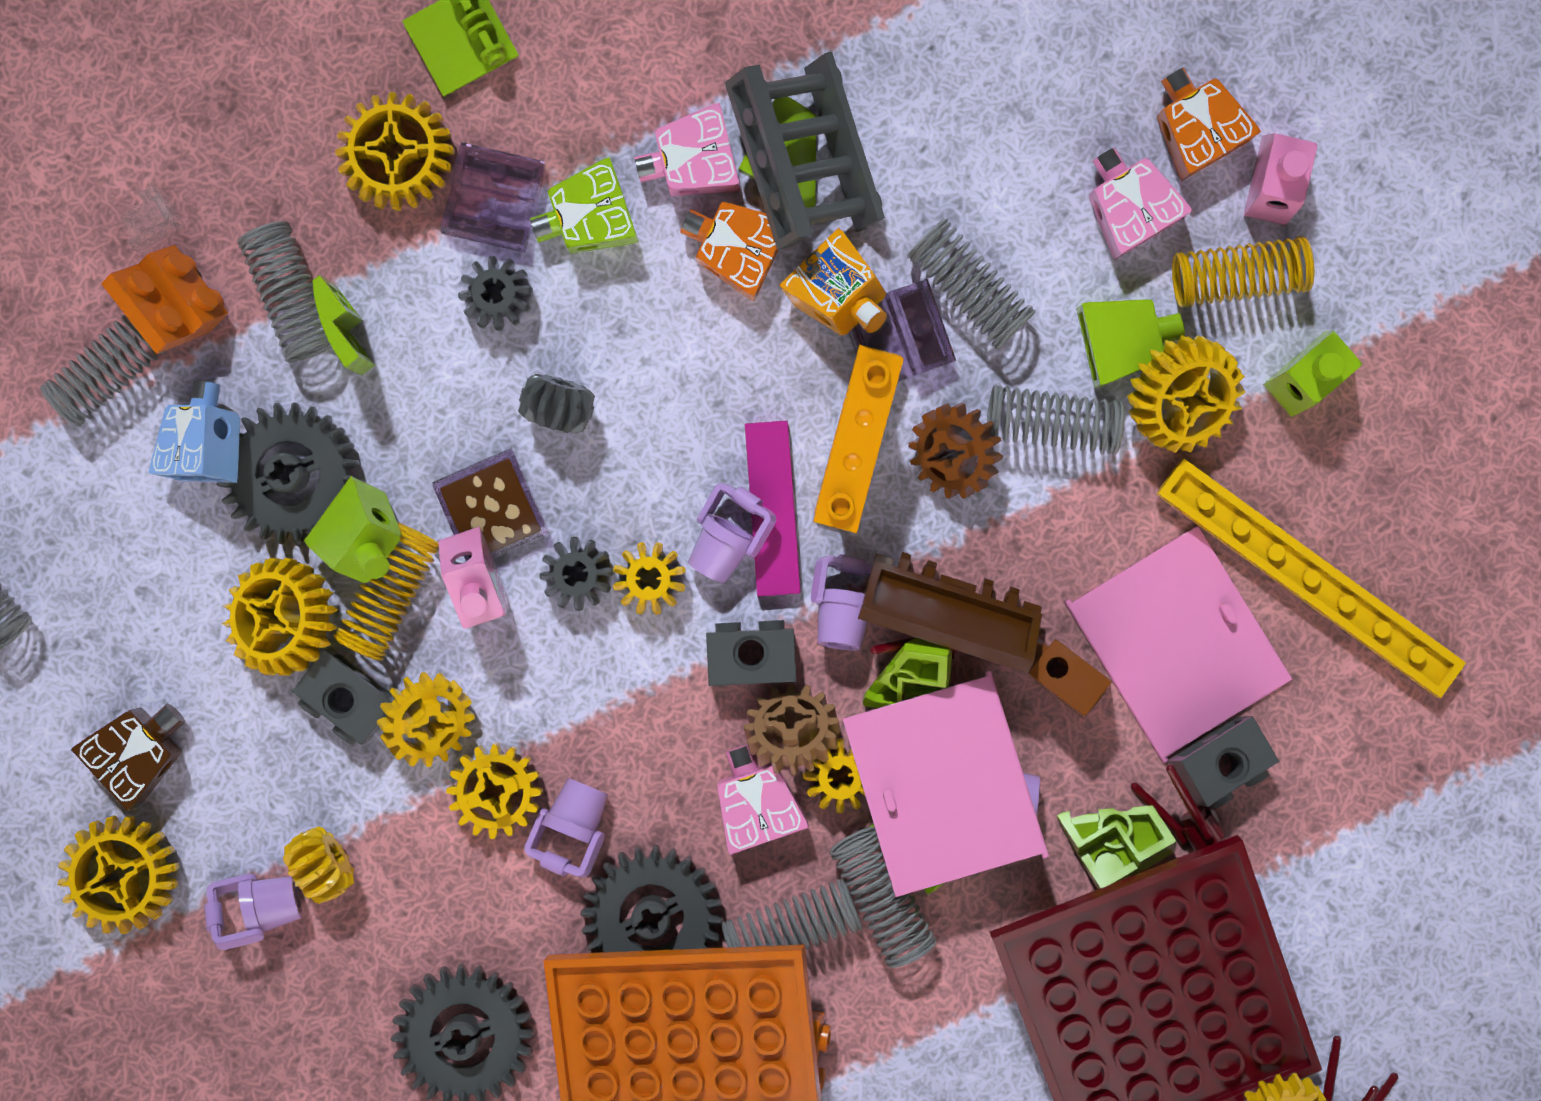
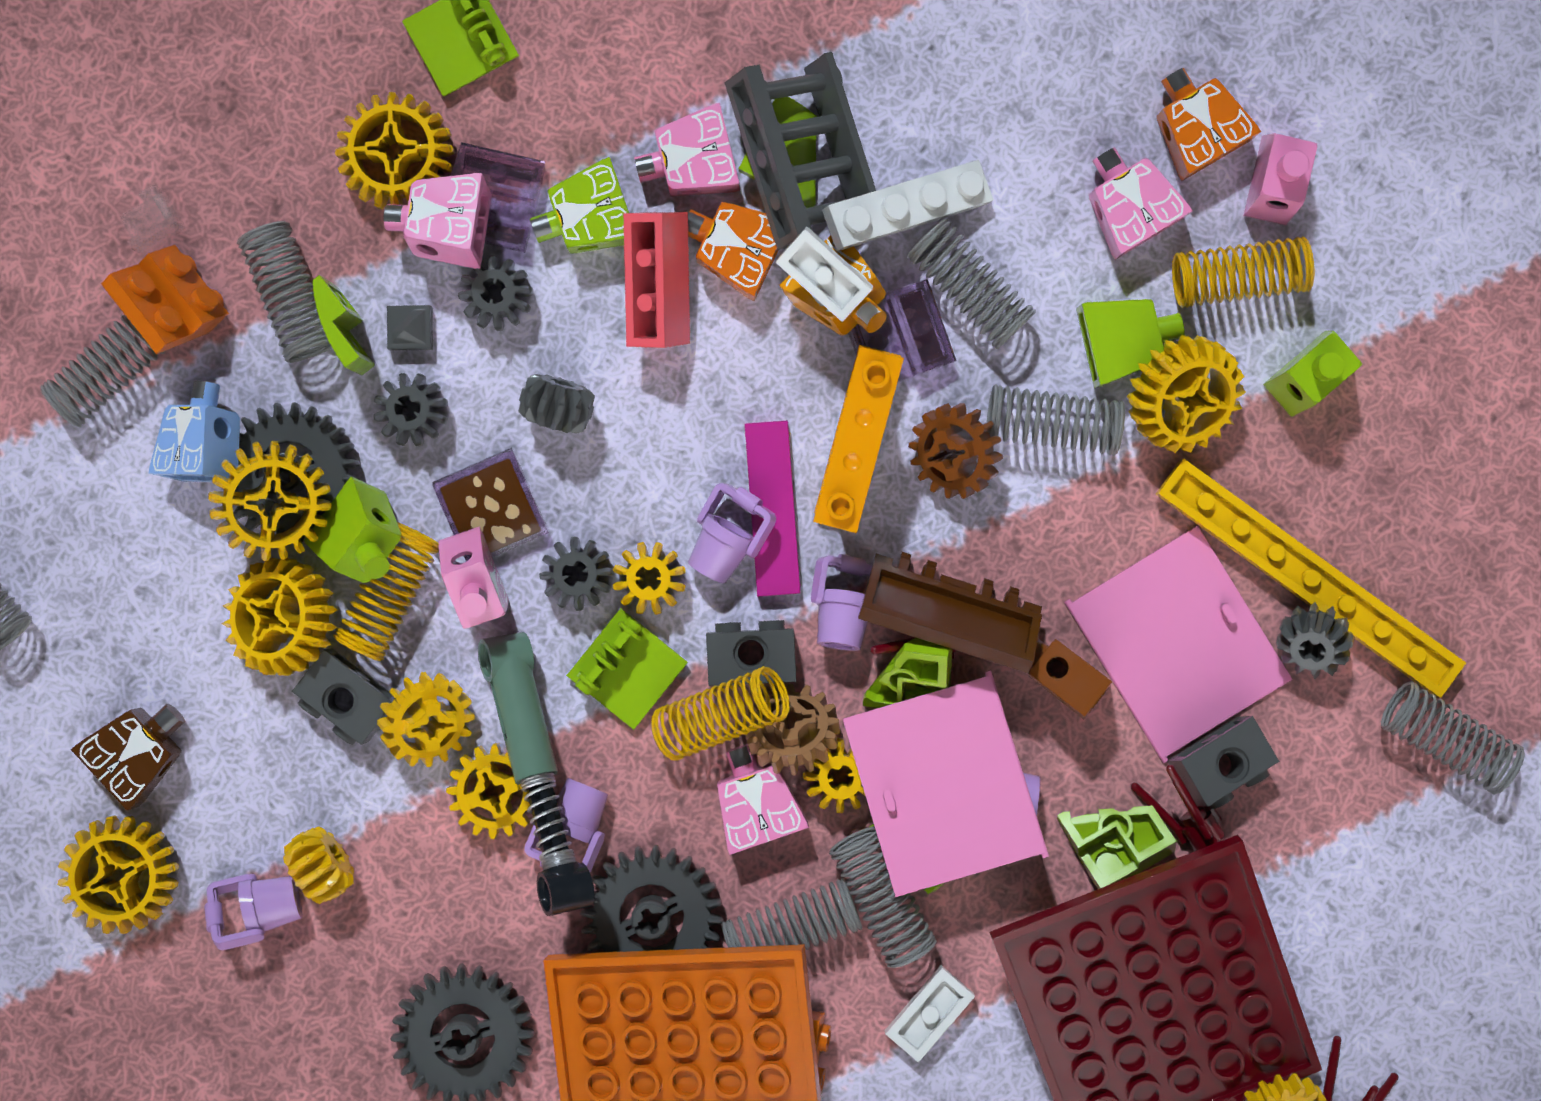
(248, 499): none -> yellow gear
(410, 327): none -> dark grey tile
(417, 394): none -> dark grey gear
(444, 219): none -> bright pink torso
(509, 667): none -> piece
(626, 669): none -> lime hinge
(656, 279): none -> coral brick
(683, 726): none -> yellow piece
(824, 274): none -> white plate
(907, 205): none -> white plate
(929, 1013): none -> white plate
(1315, 640): none -> dark grey gear
(1413, 702): none -> light grey piece

